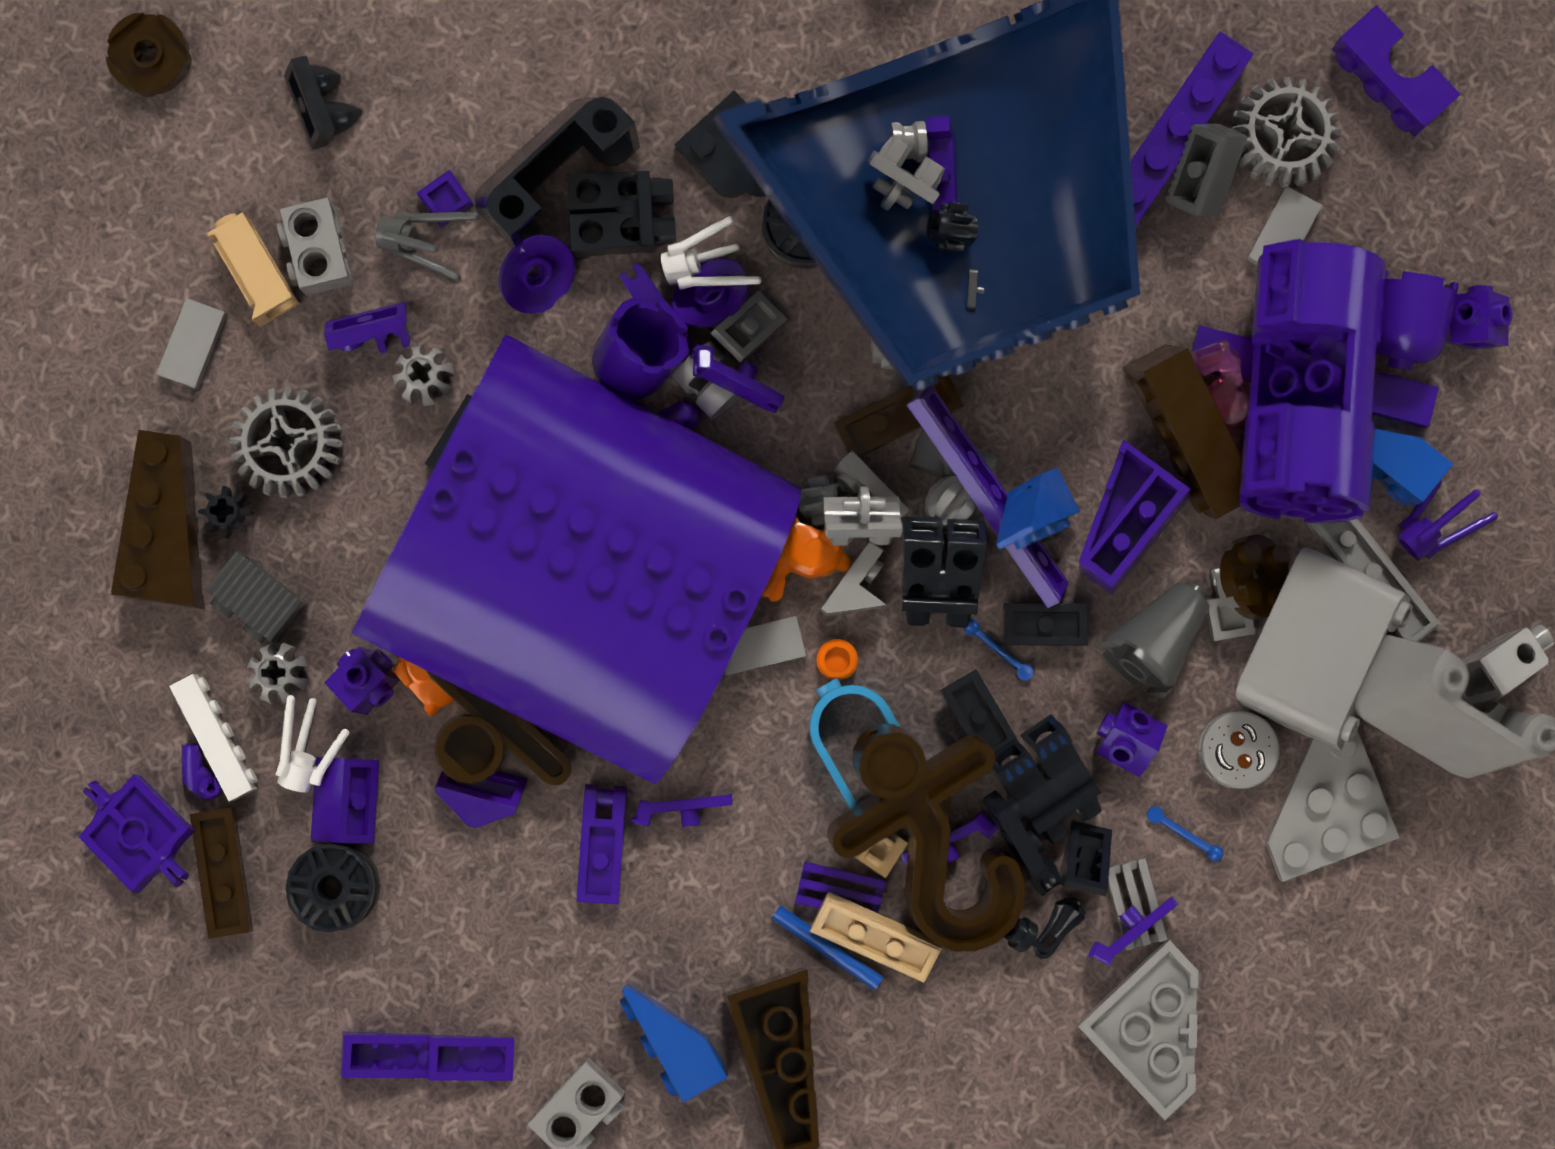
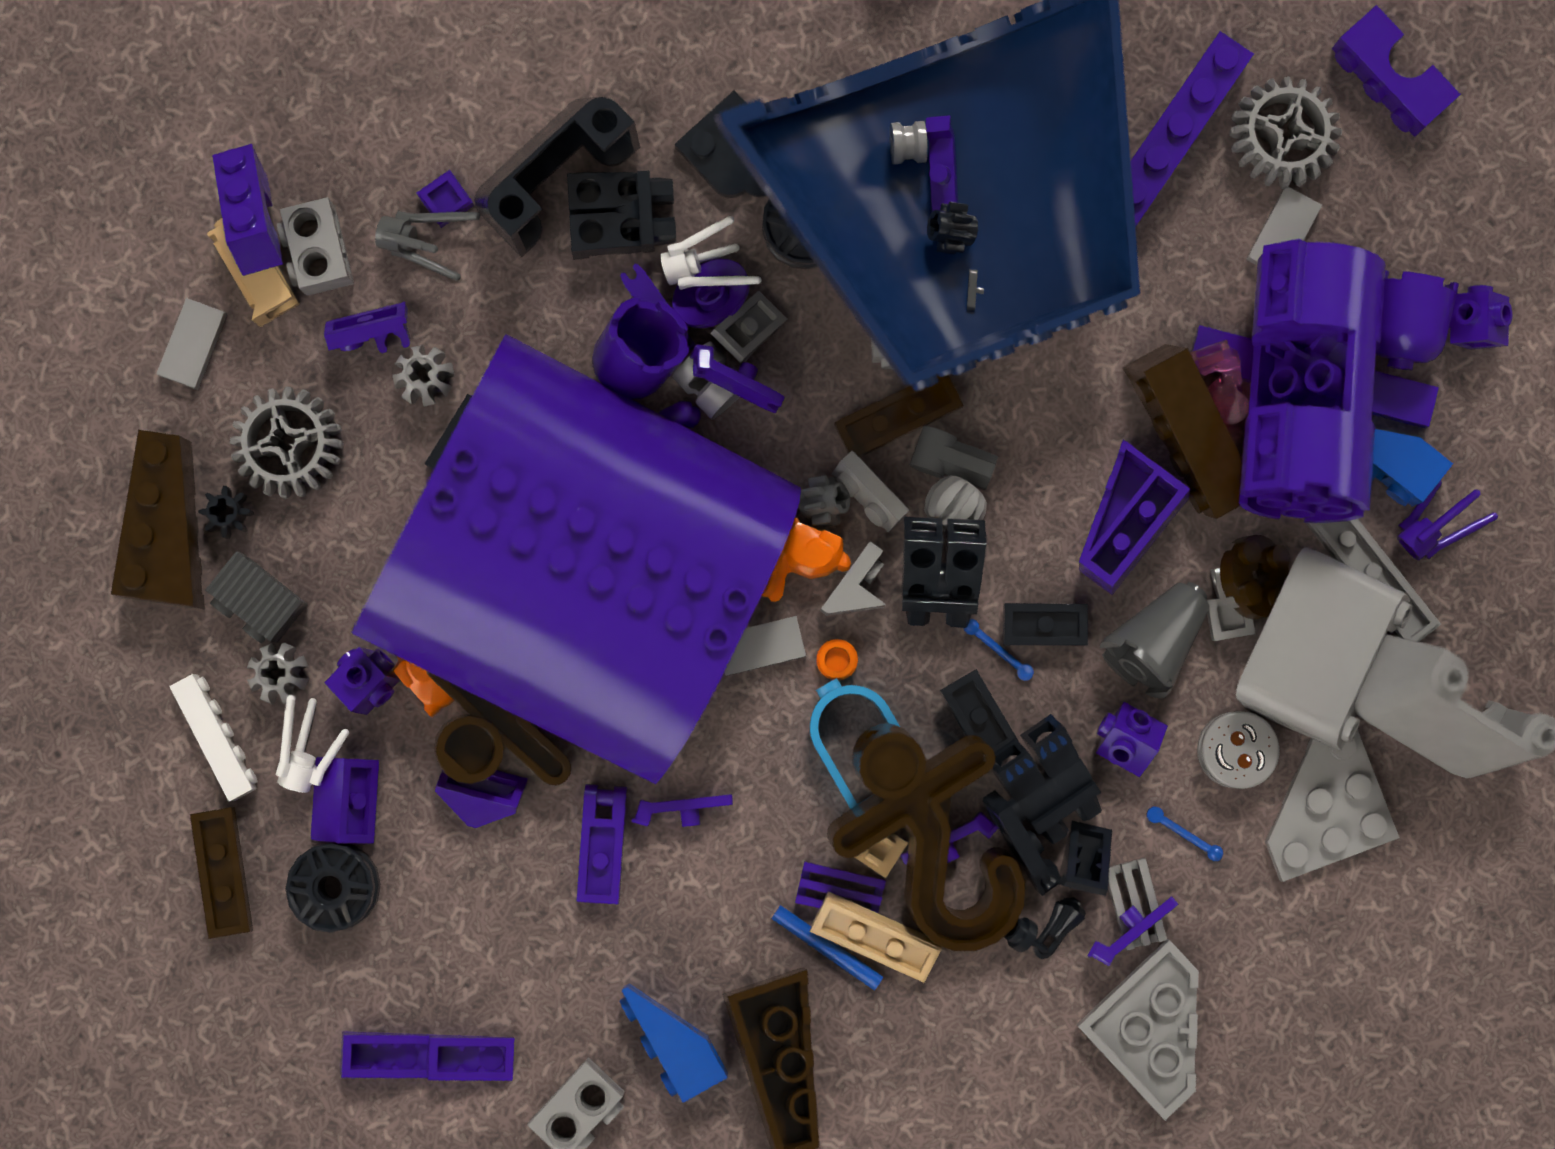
(136, 833): dark purple plate -> none
(148, 77): dark brown plate -> none
(196, 774): dark purple arm -> none
(244, 211): none -> dark purple arch
(319, 118): black tile -> none
(545, 283): dark purple dish -> none
(862, 518): light grey hips -> none
(922, 182): light grey hips -> none
(984, 489): dark purple tile -> none
(1036, 510): blue slope -> none
(1206, 169): dark grey brick -> none
(1506, 663): light grey torso -> none

